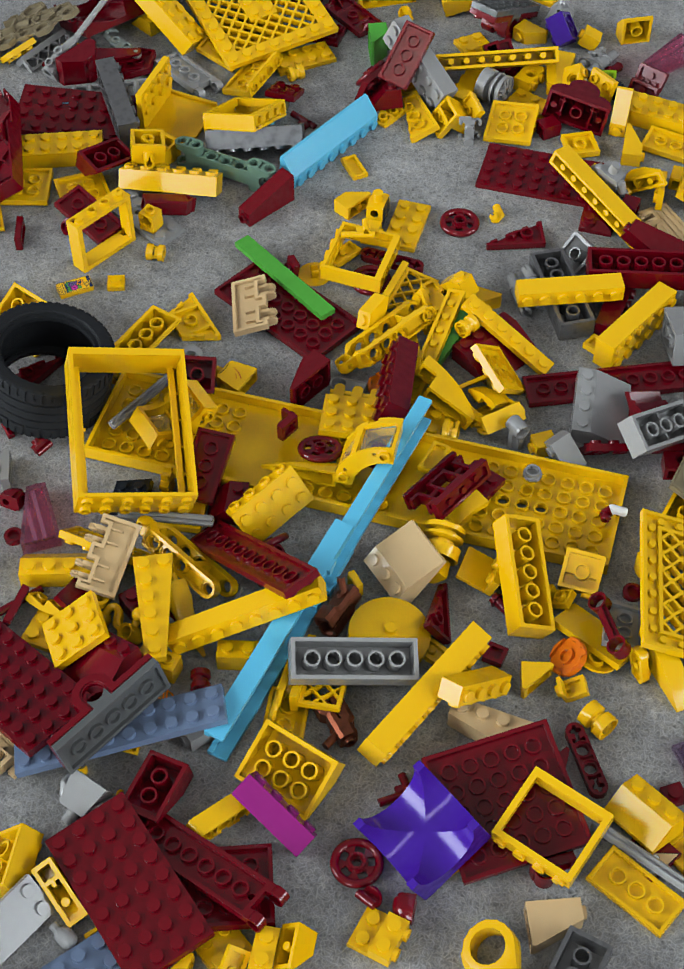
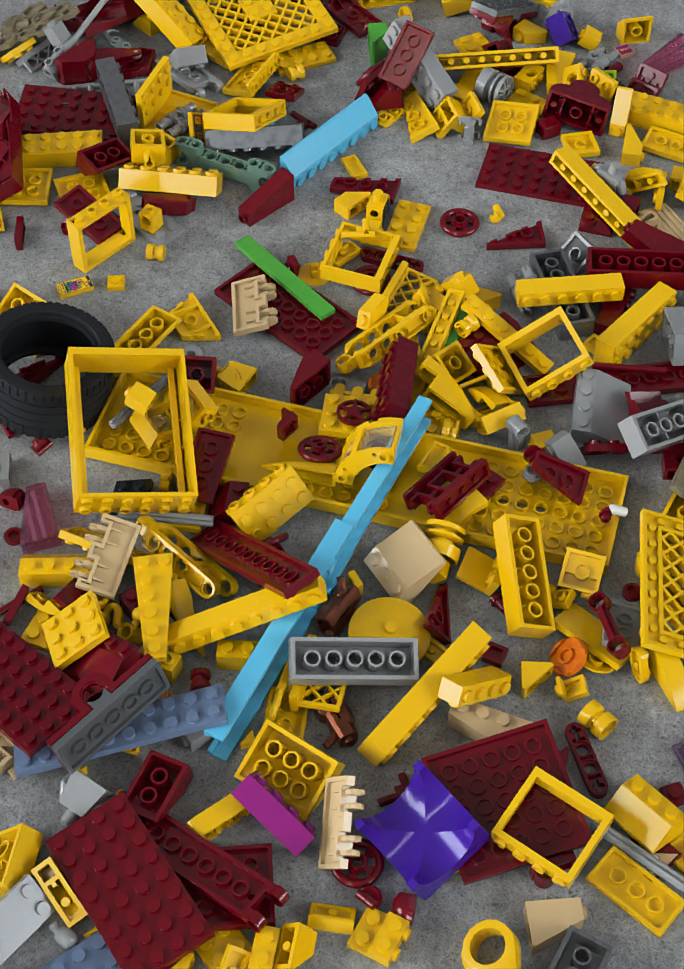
(57, 33): none -> light grey brick
(139, 398): none -> yellow brick
(177, 120): none -> light grey pin
(189, 57): none -> light grey slope
(196, 126): none -> tile
(247, 742): none -> yellow piece
(331, 918): none -> yellow slope
(337, 822): none -> tan hinge
(350, 184): none -> dark red wing
(354, 412): none -> dark red wheel
(455, 361): none -> yellow slope
(529, 453): none -> dark red plate
(534, 331): none -> yellow window
(562, 475): none -> dark red wing
(624, 51): none -> tile
(629, 368): none -> dark red bar

